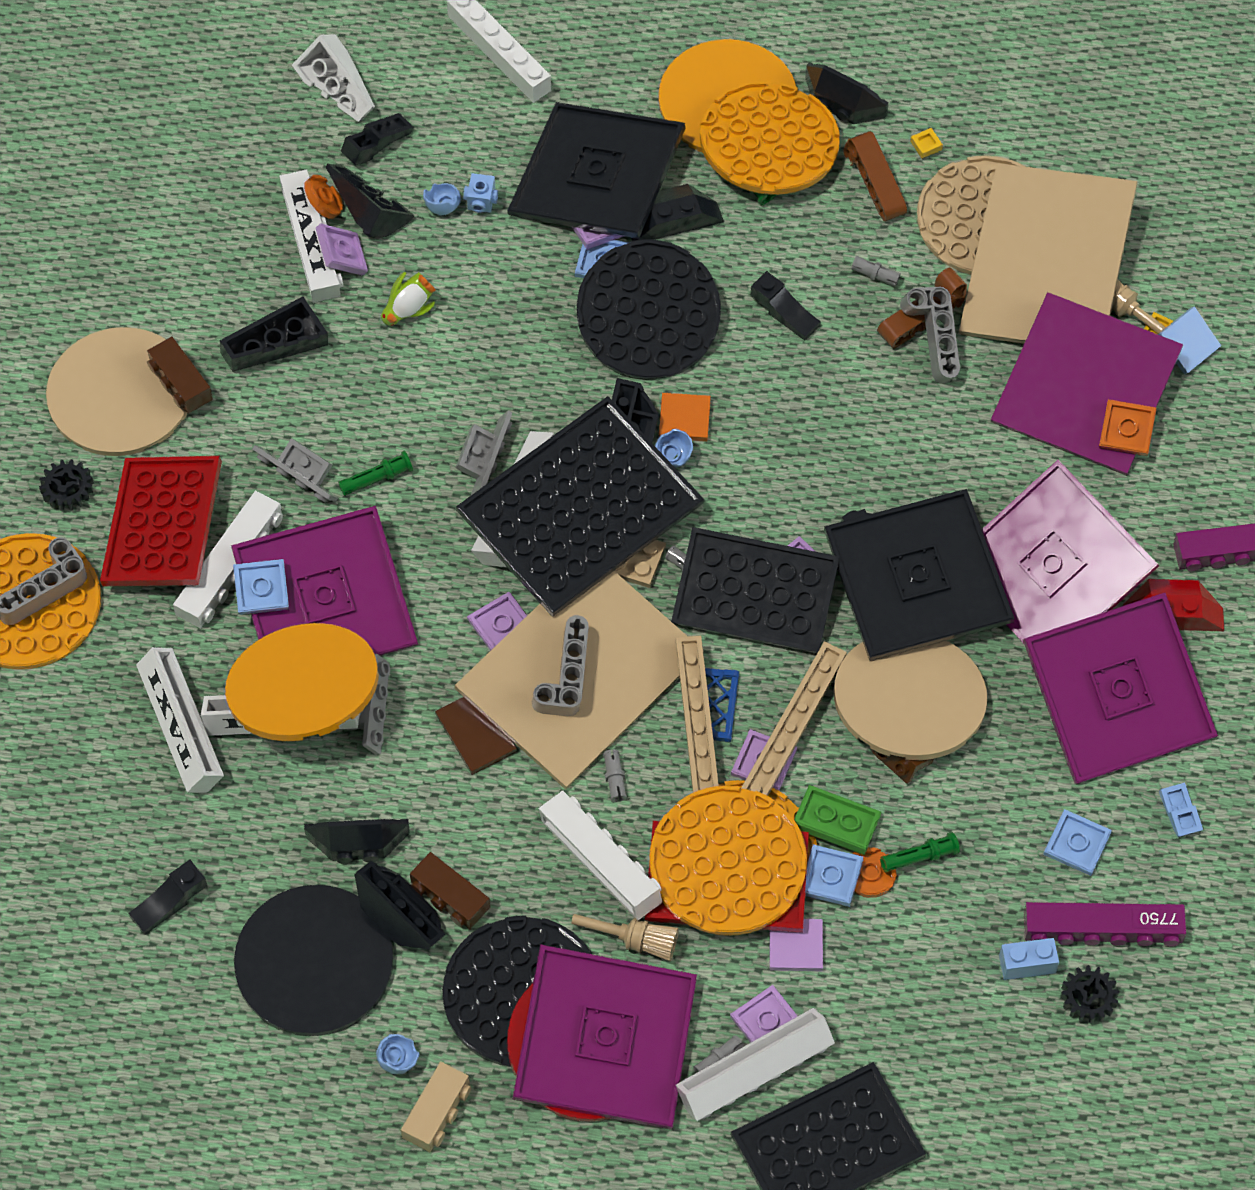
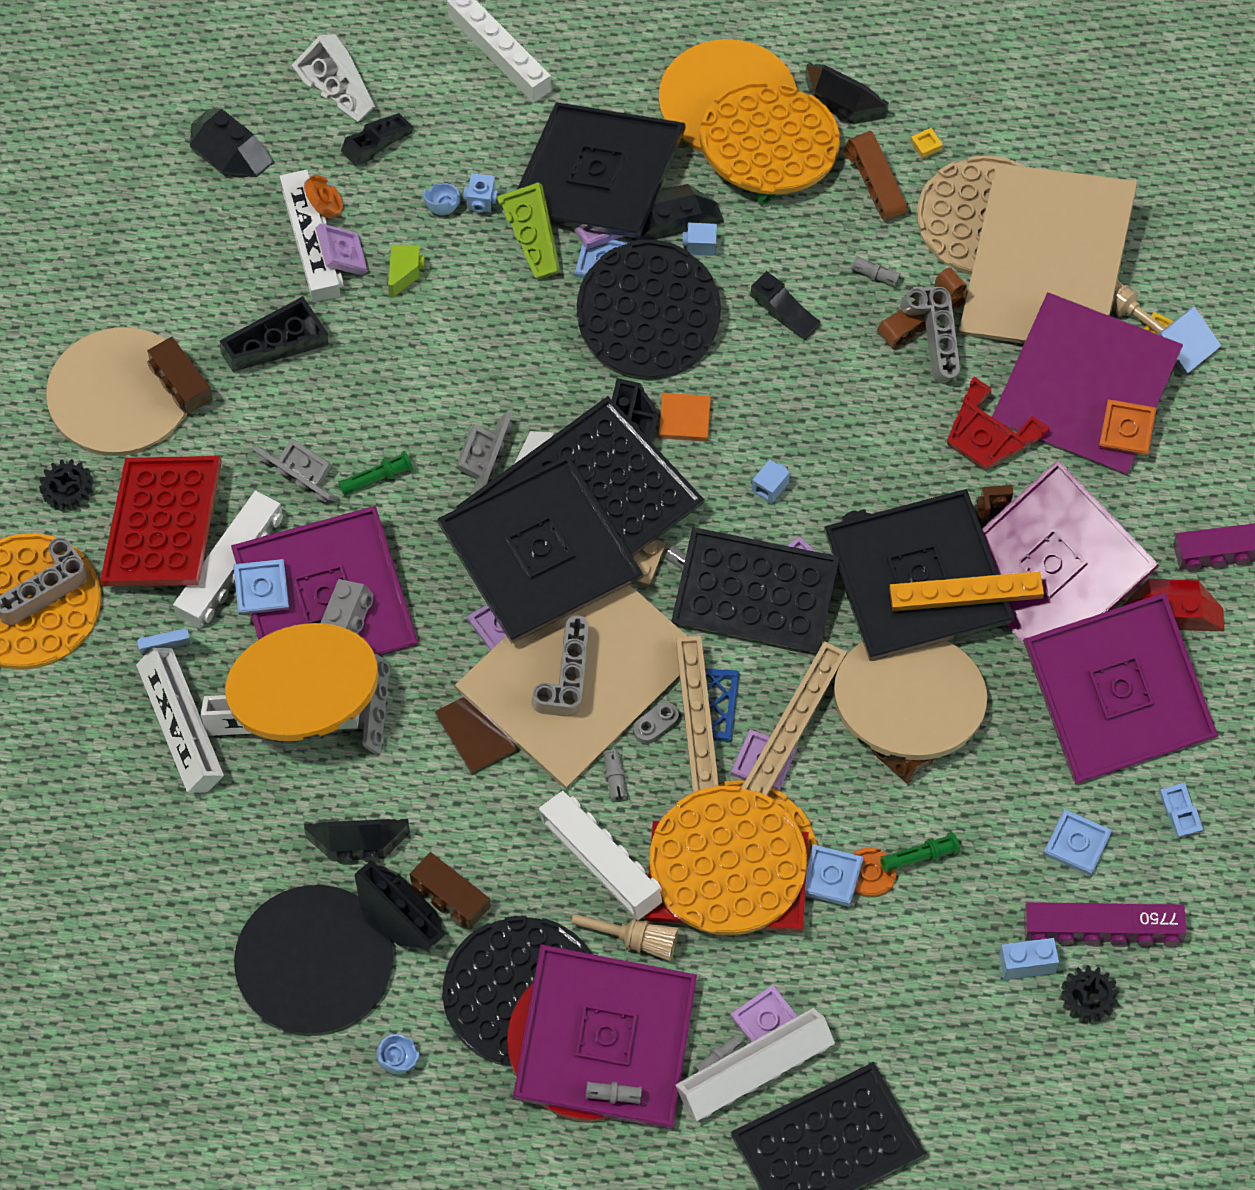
(165, 640): none -> light blue tile
(169, 897): black slope -> none
(228, 144): none -> black wedge
(348, 605): none -> light grey bracket
(369, 210): black wedge -> none
(404, 267): none -> lime slope
(407, 299): animal -> none
(436, 1107): tan brick -> none
(531, 223): none -> lime wing
(539, 548): none -> black tile
(613, 1092): none -> light grey pin
(657, 722): none -> light grey plate
(675, 443): light blue hair -> none
(700, 239): none -> light blue brick
(770, 481): none -> light blue brick
(798, 950): lavender tile -> none
(837, 819): bright green tile -> none
(966, 591): none -> light orange plate
(983, 437): none -> red wing
(992, 502): none -> reddish brown bracket

